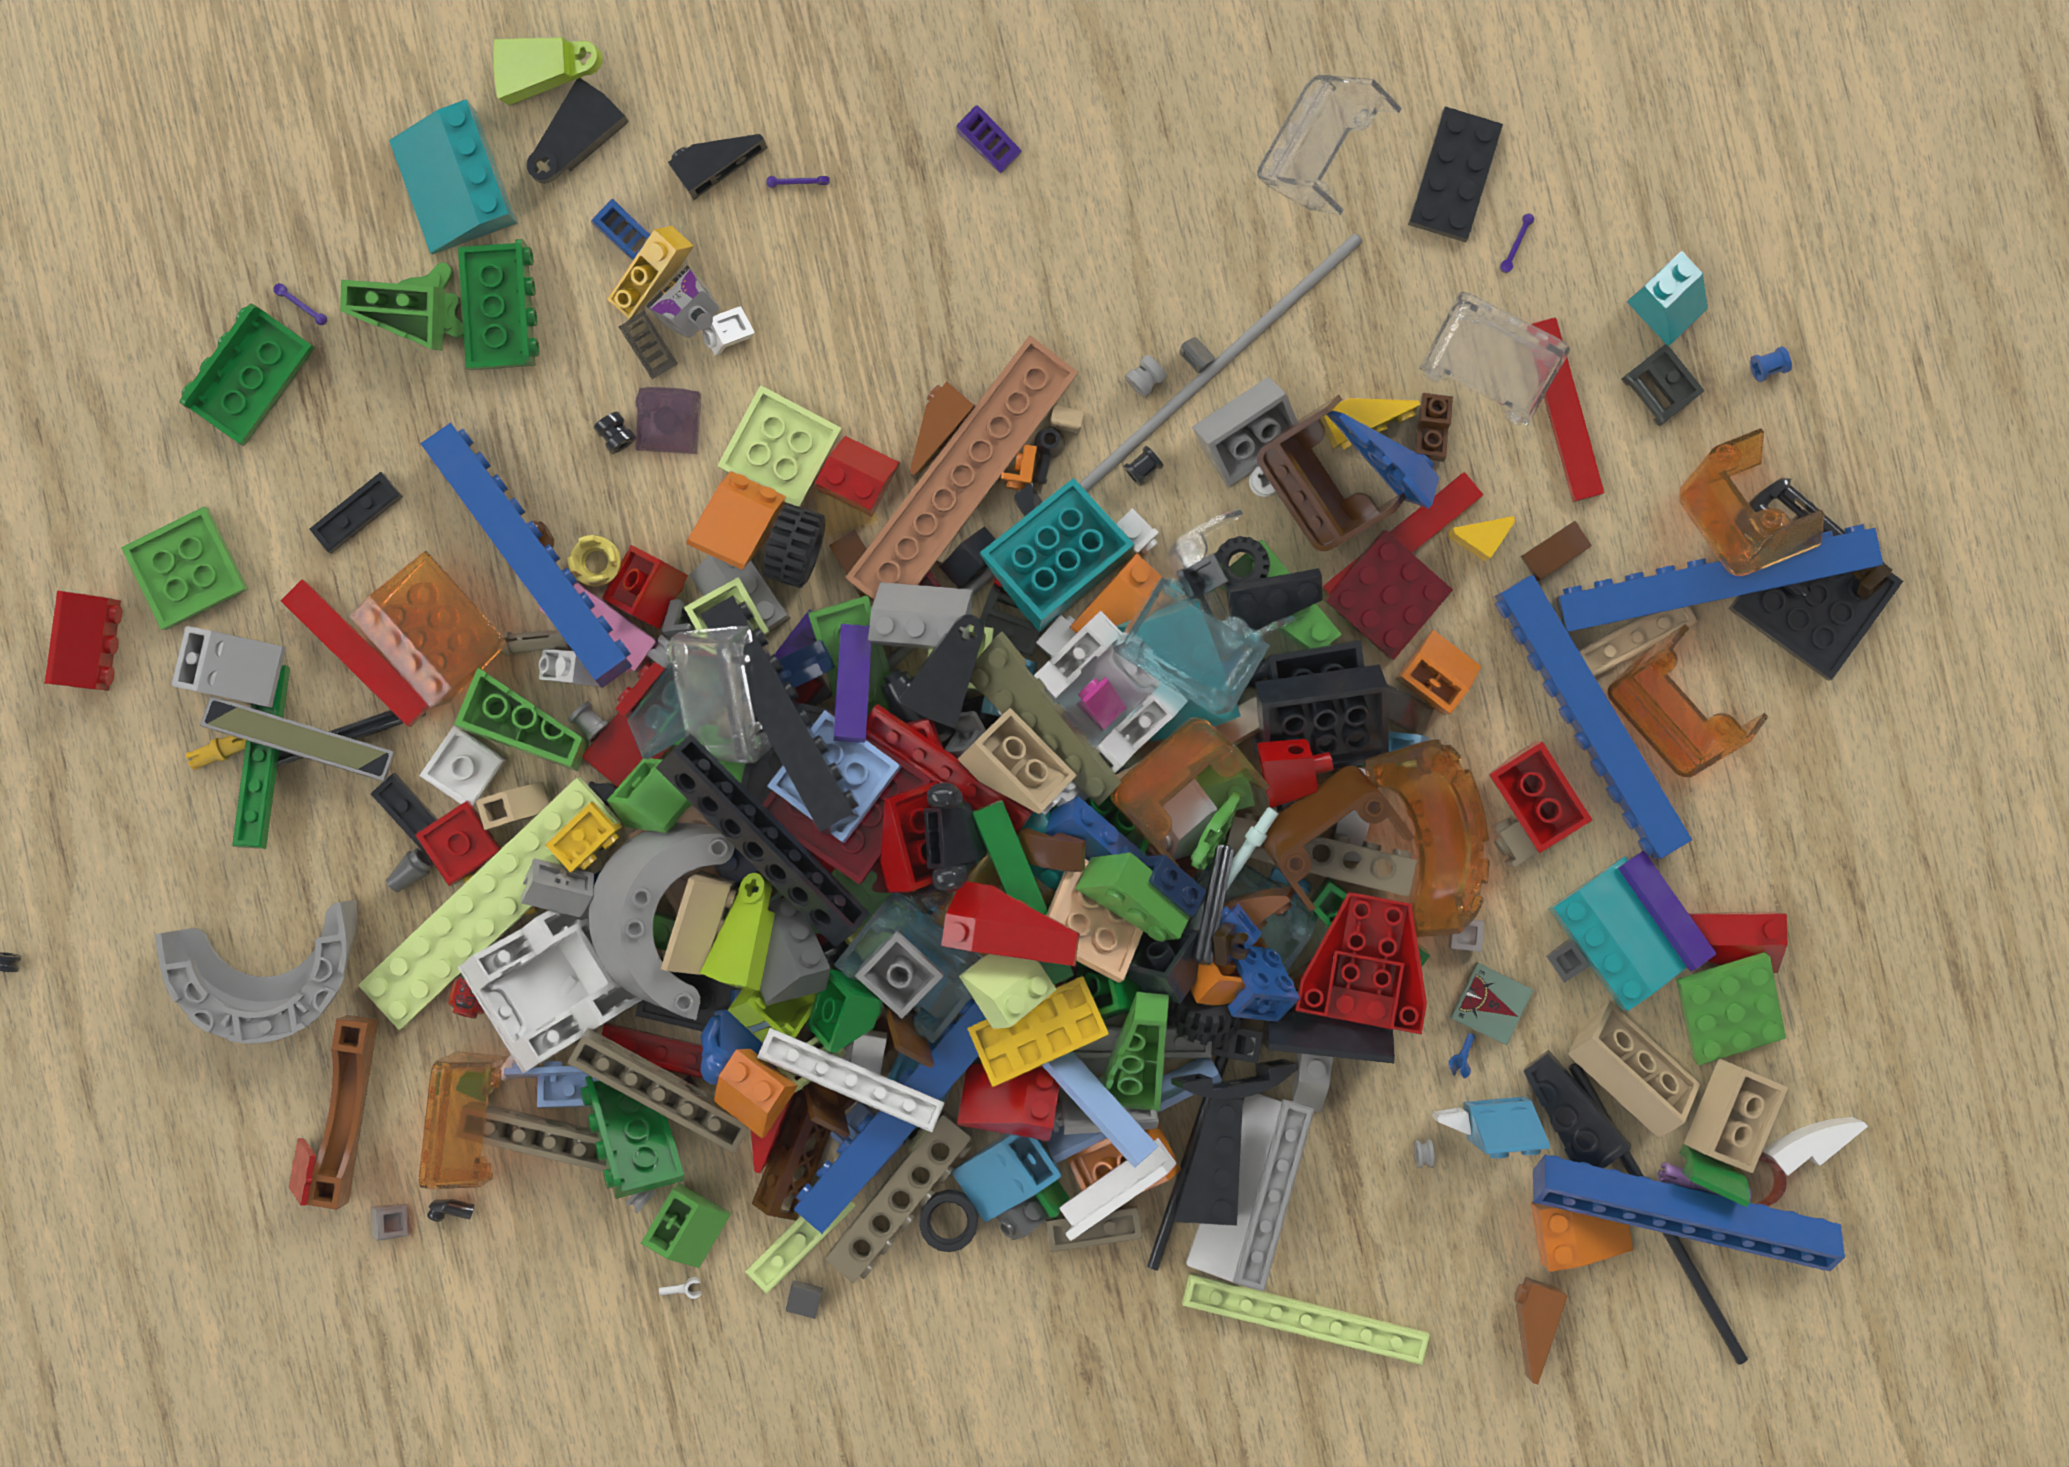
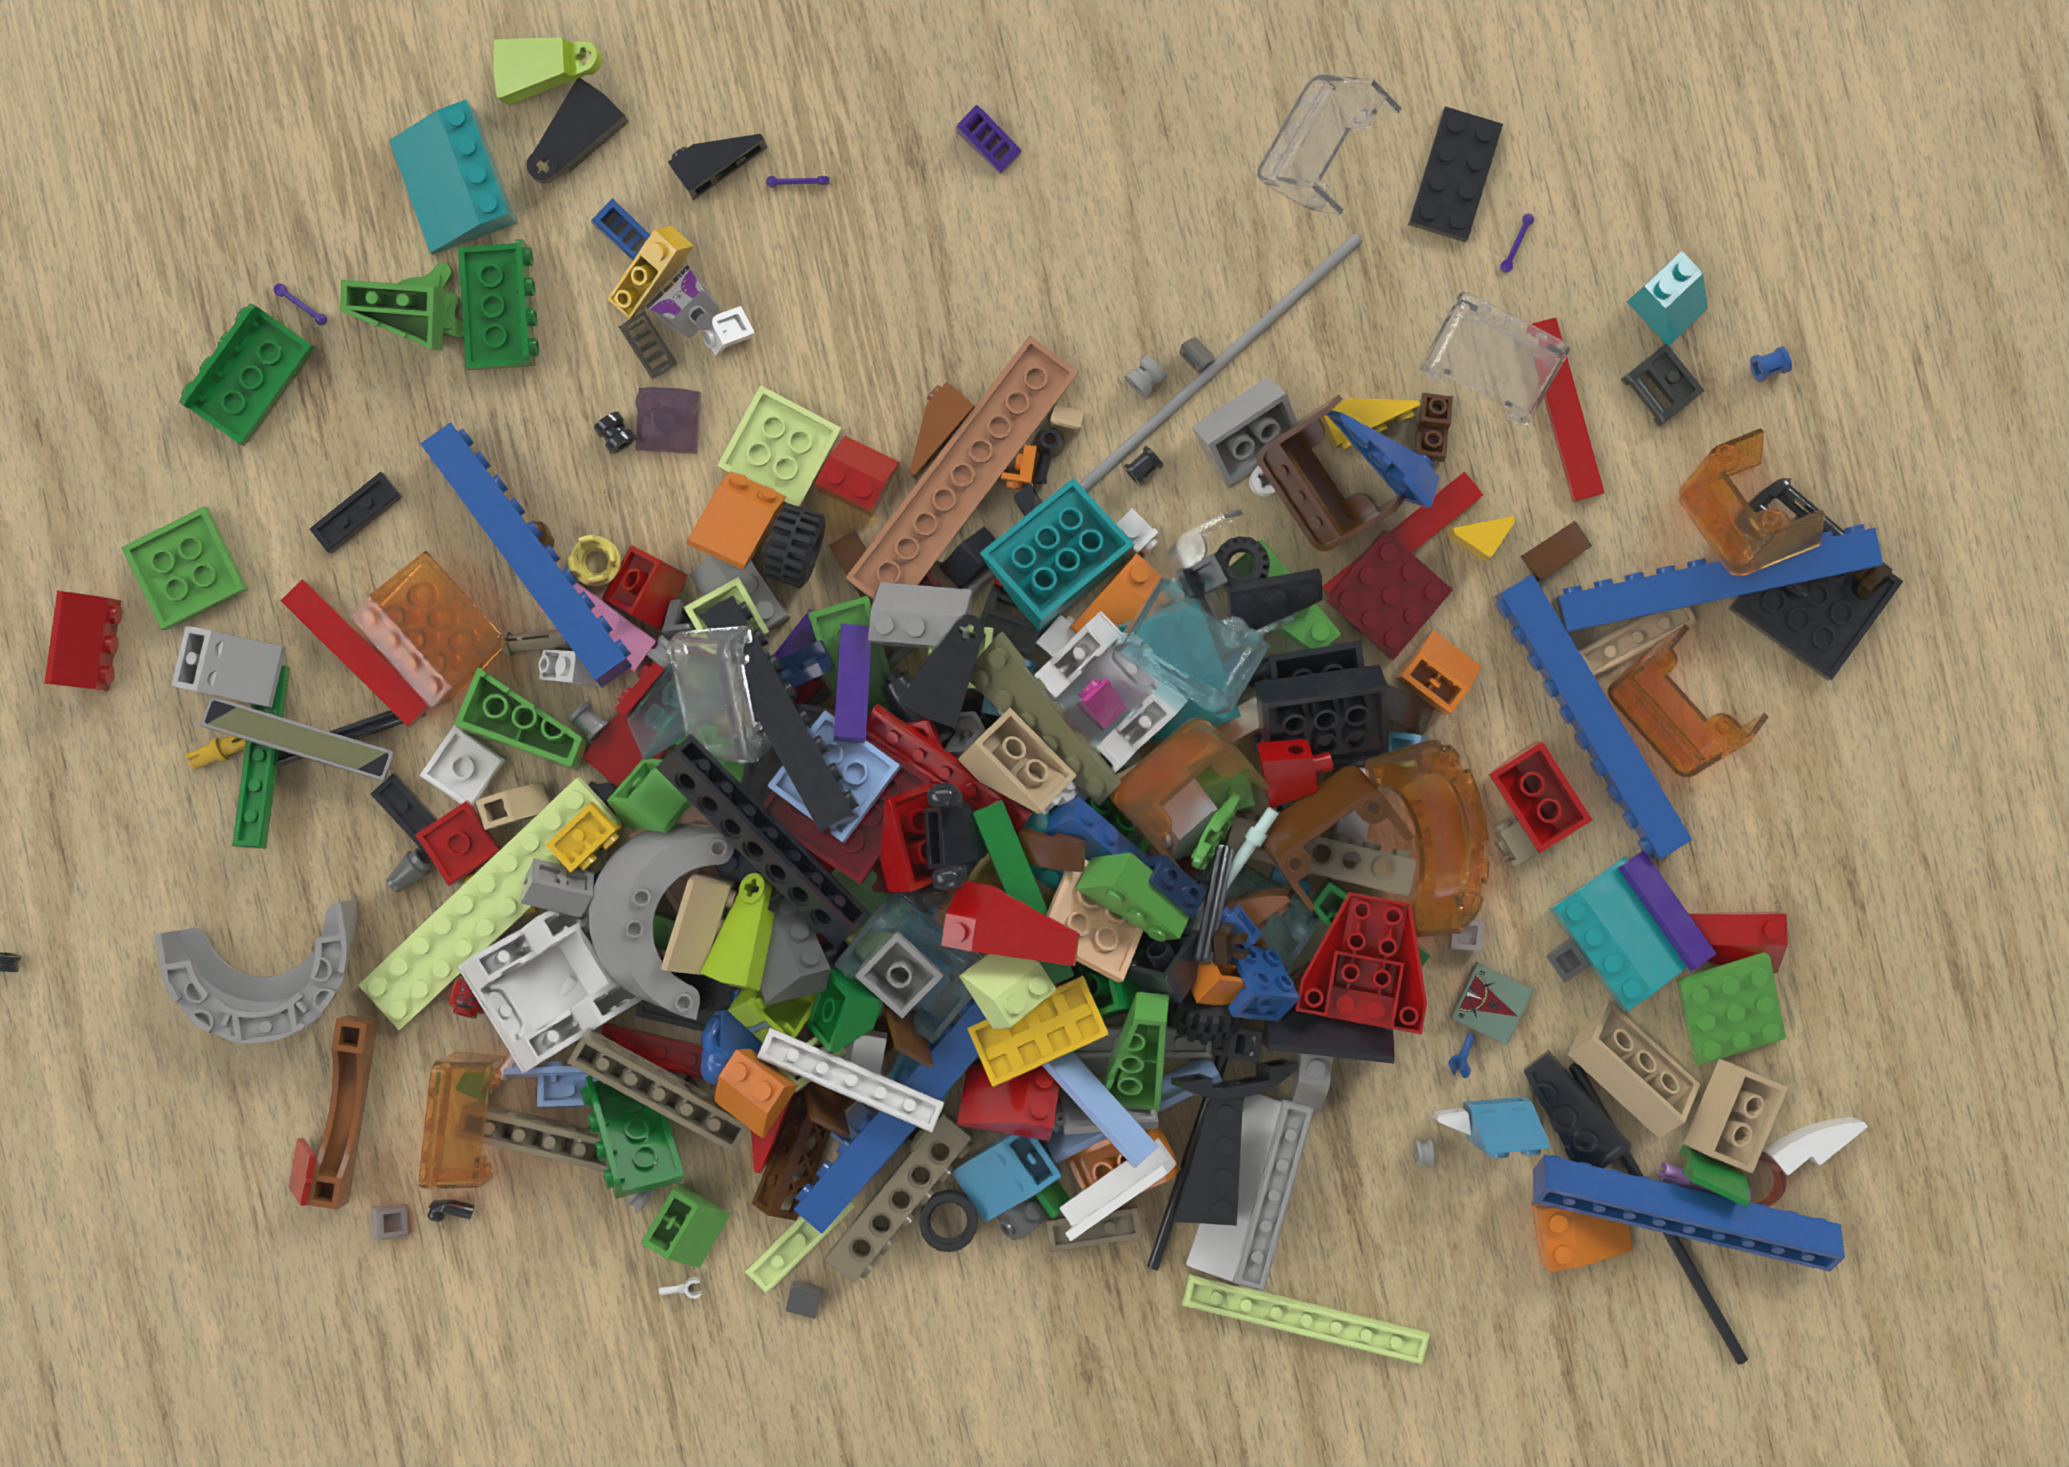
(1538, 1316): dark orange slope -> none

